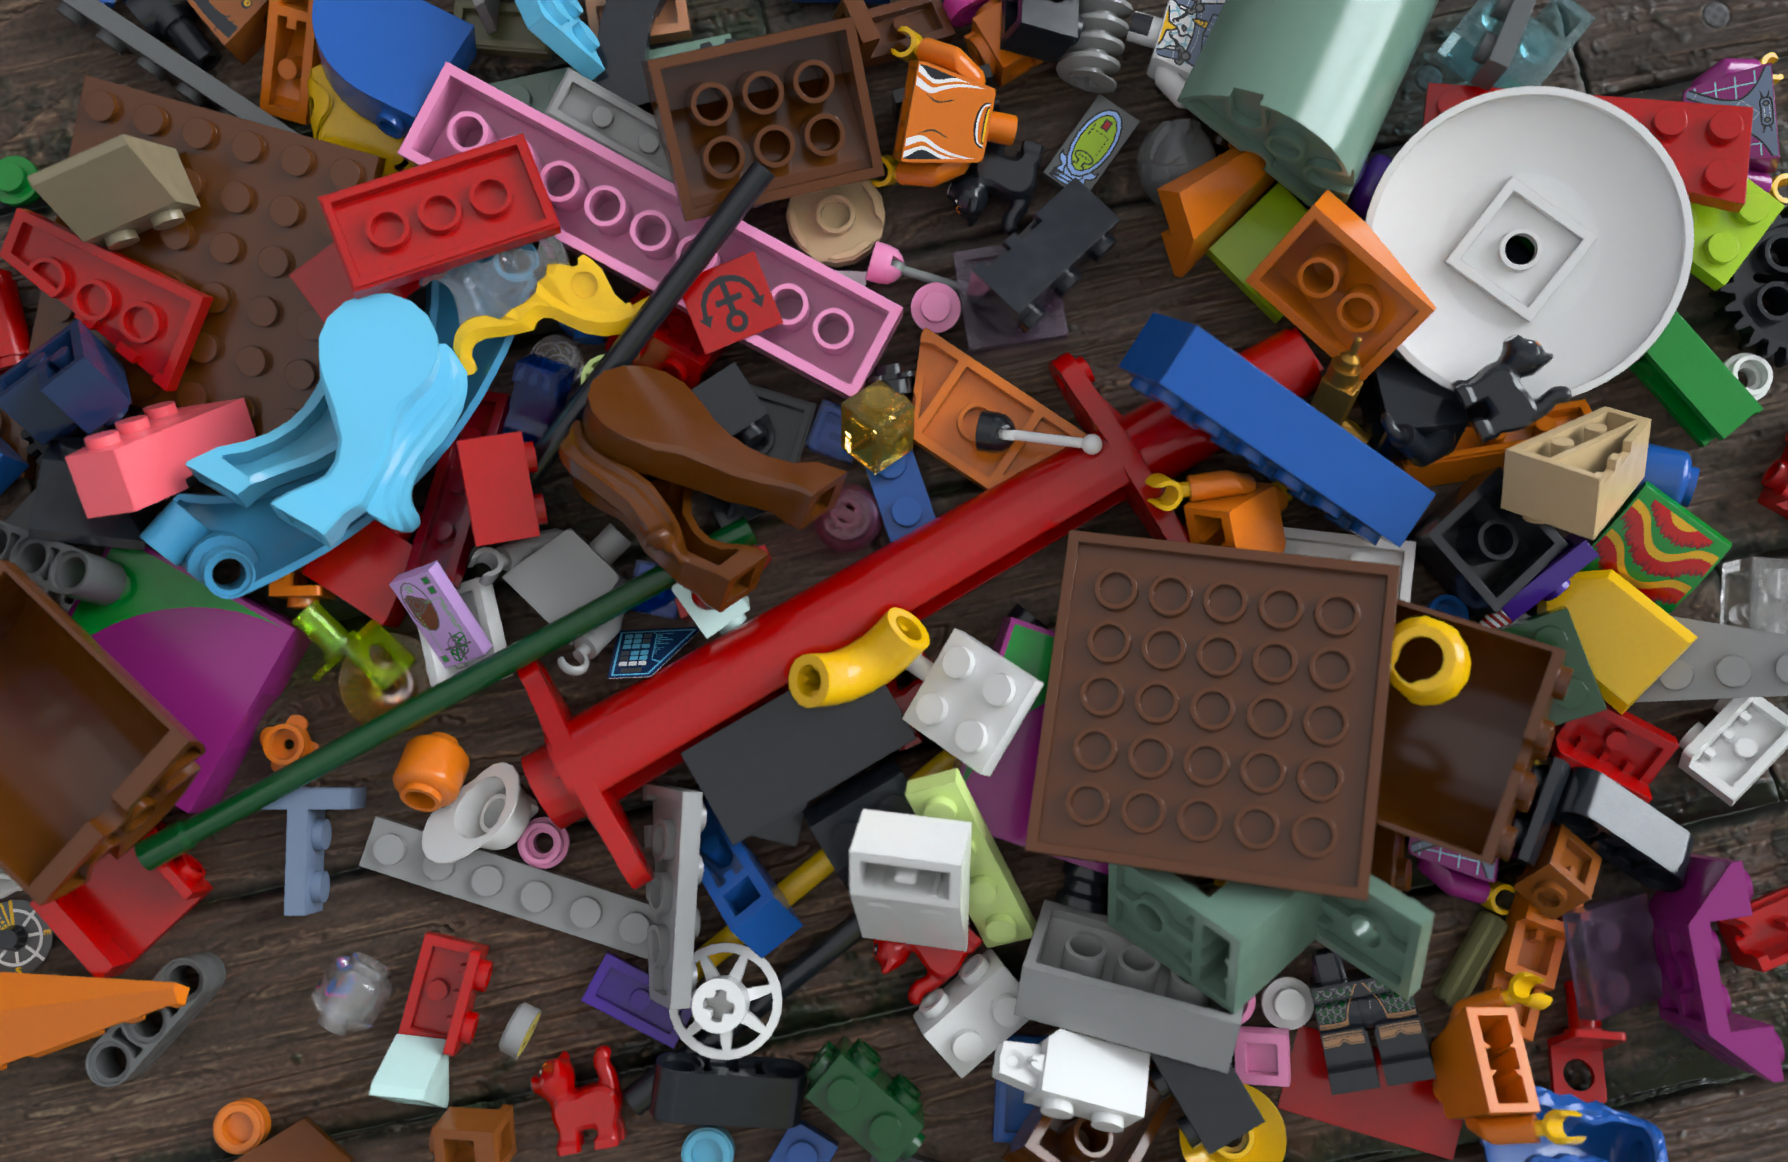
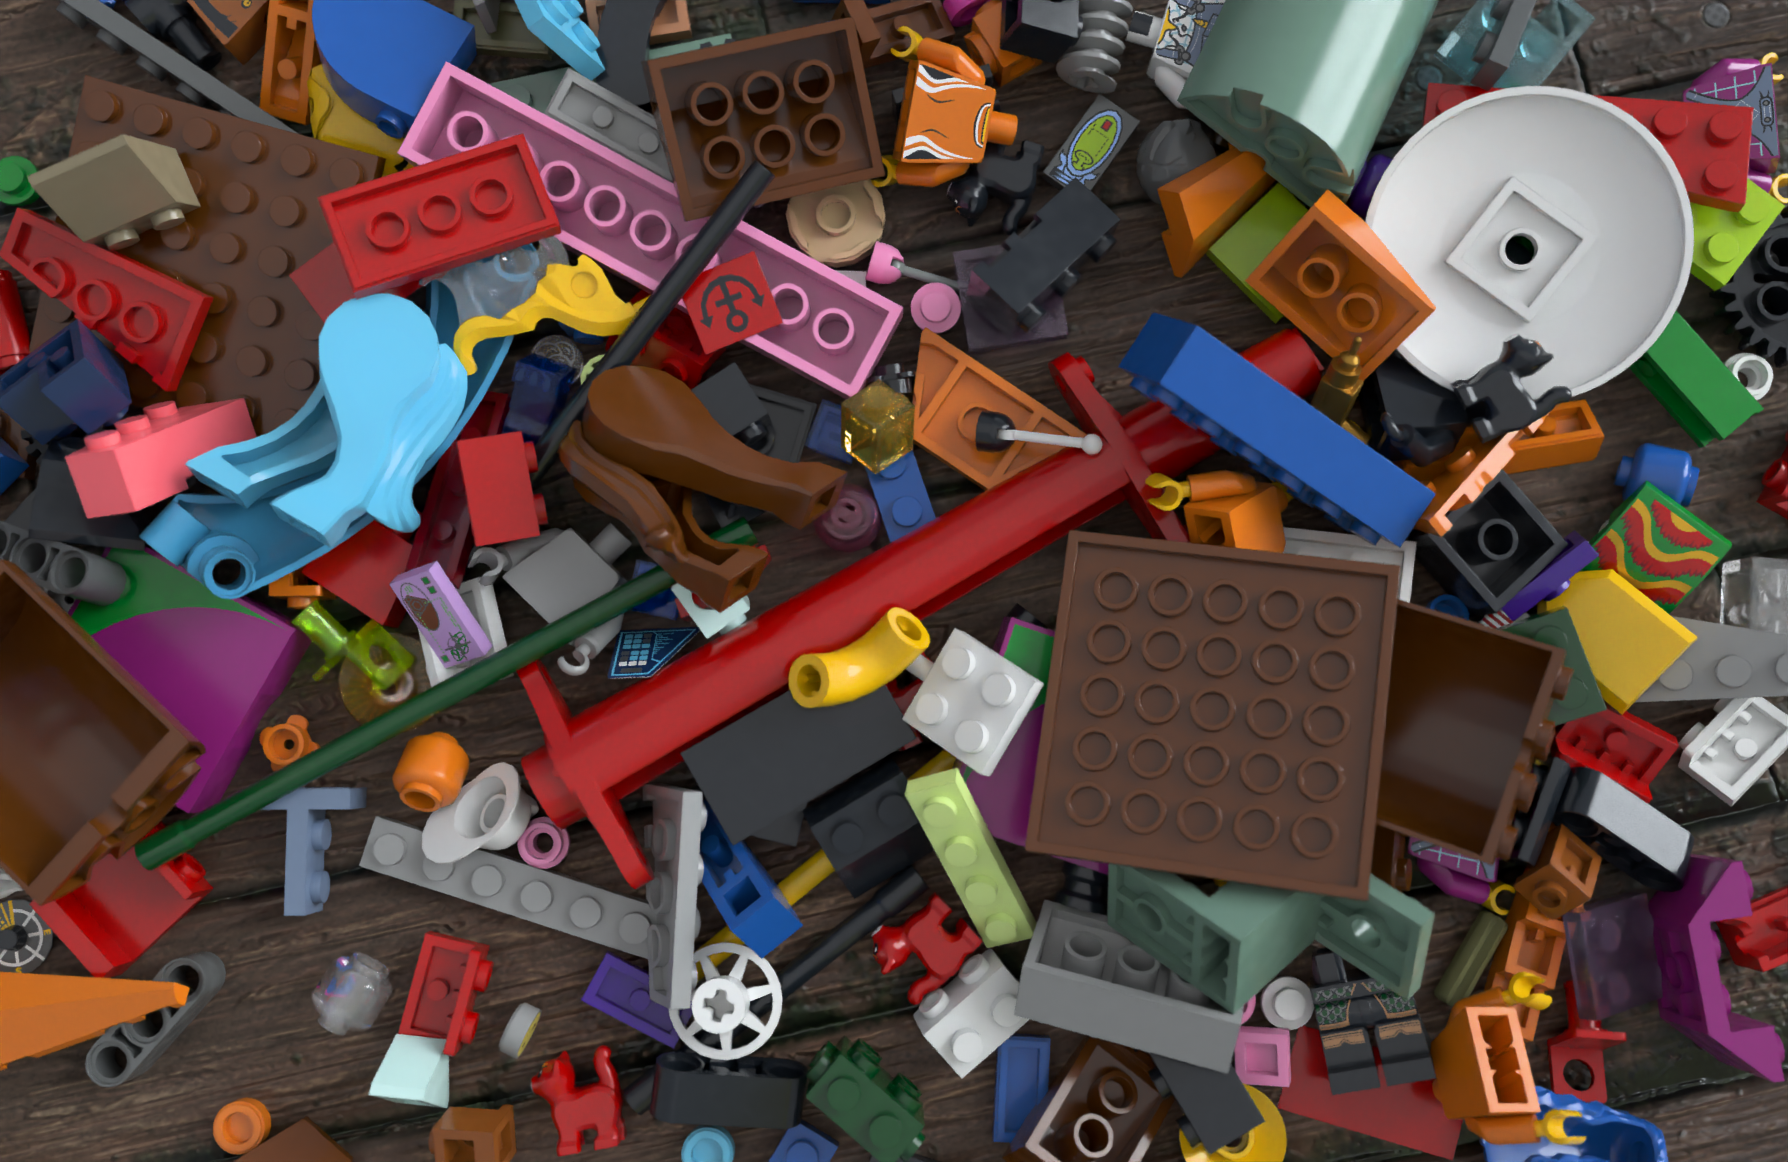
(911, 879): white slope -> none
(1078, 1078): white hinge -> none
(1455, 665): yellow piece -> none
(1466, 477): none -> orange wing
(1577, 471): tan wedge -> none

